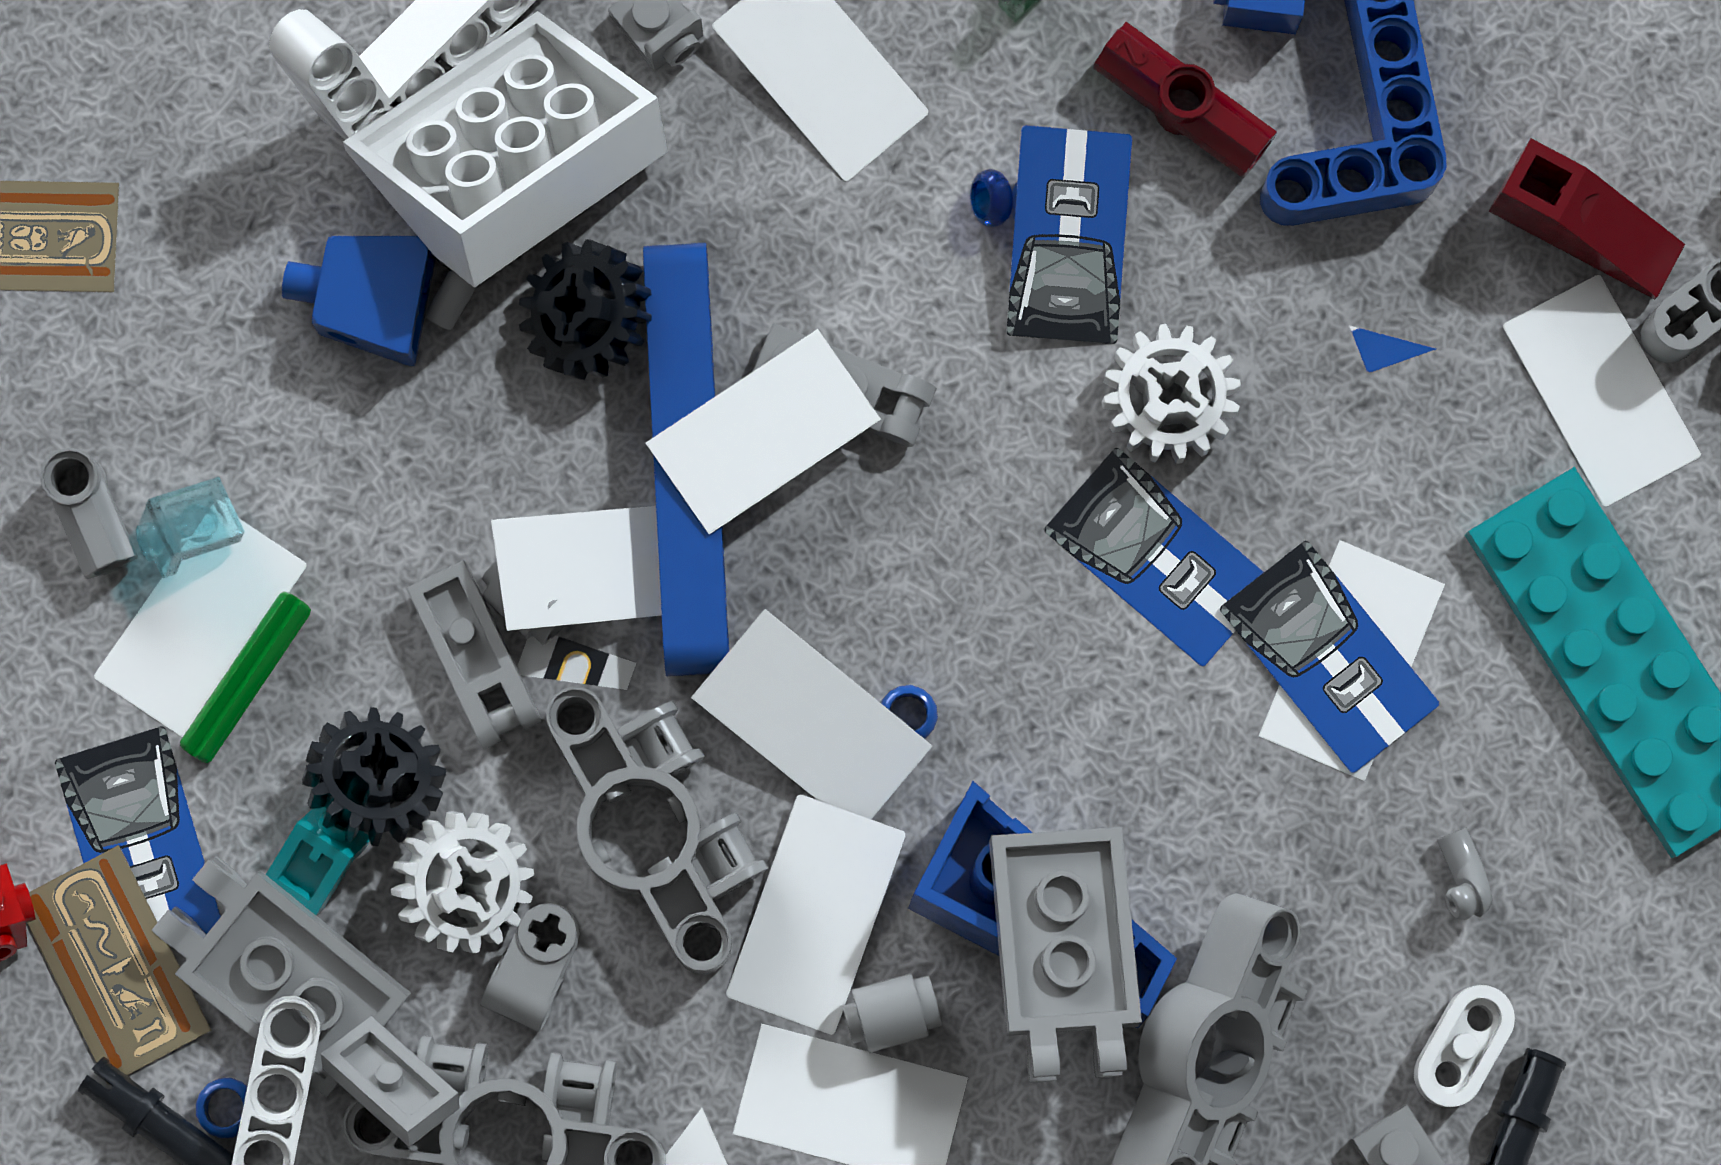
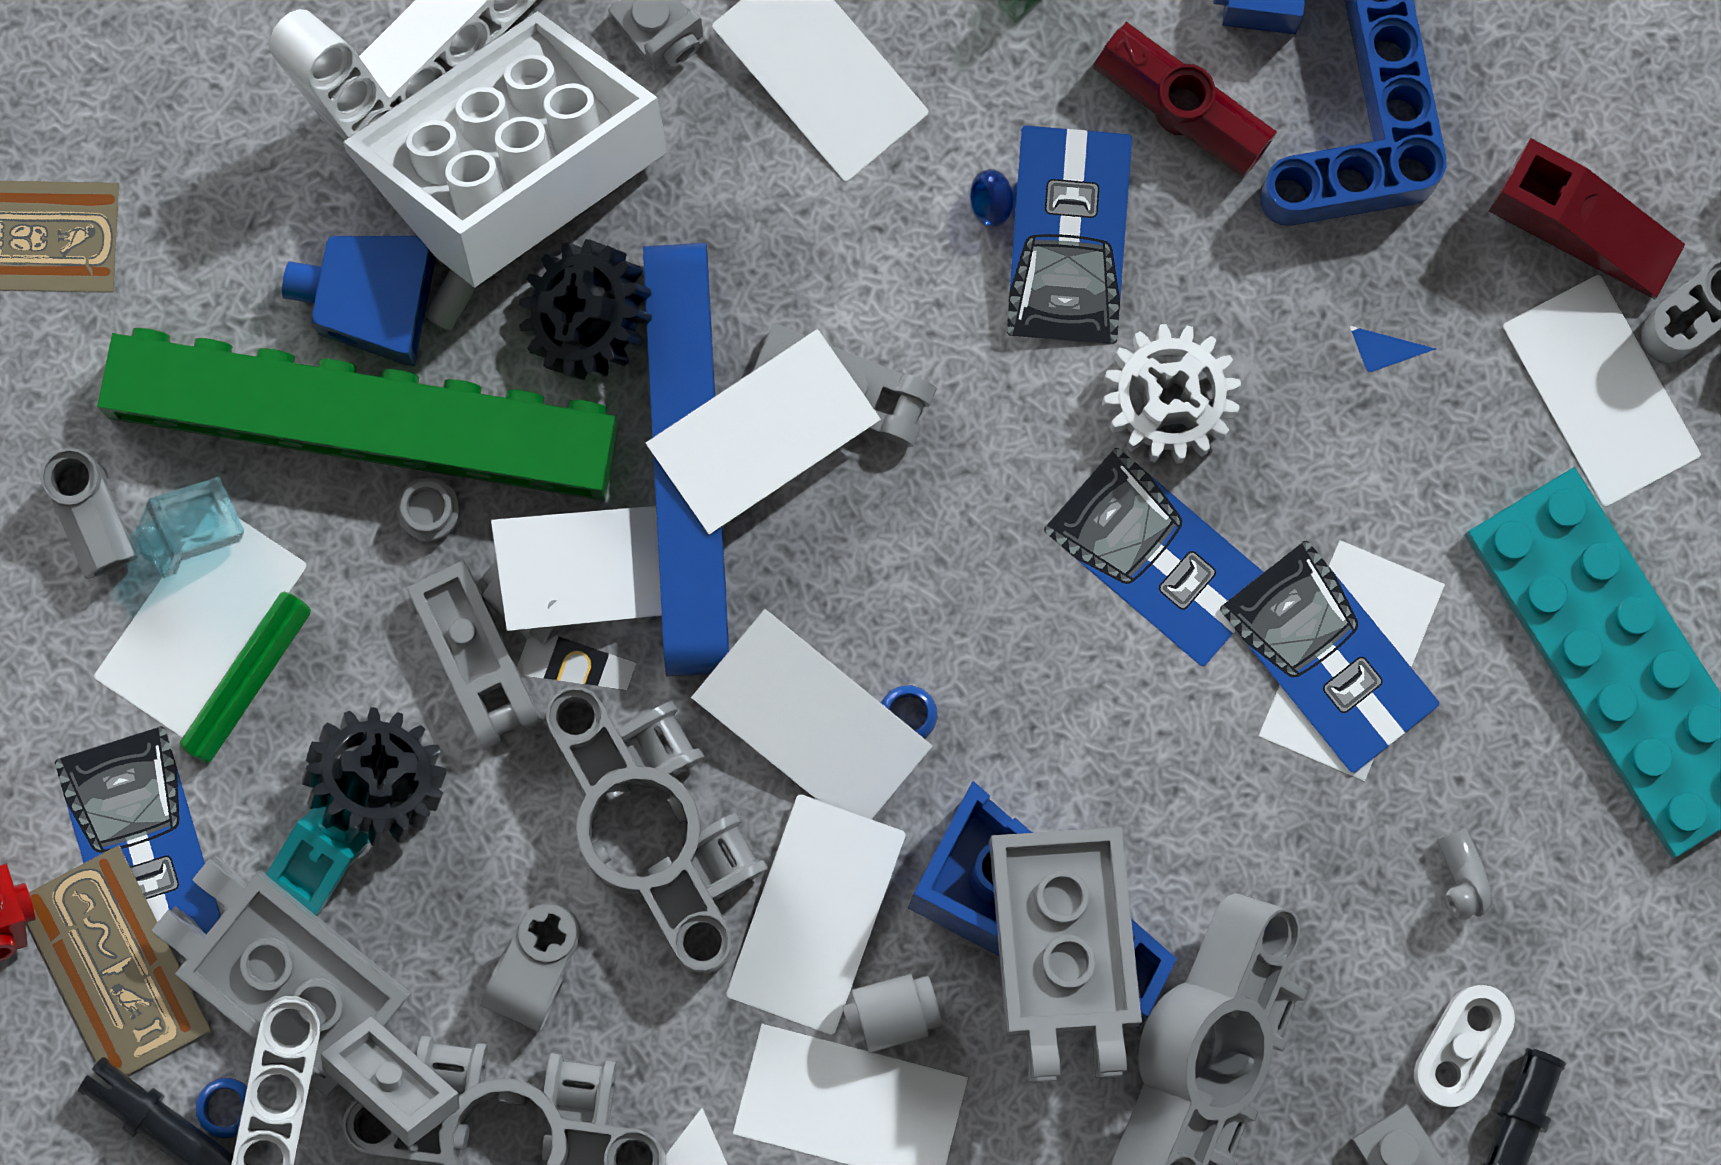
(359, 415): none -> green brick
(427, 509): none -> light grey plate
(487, 872): white gear -> none

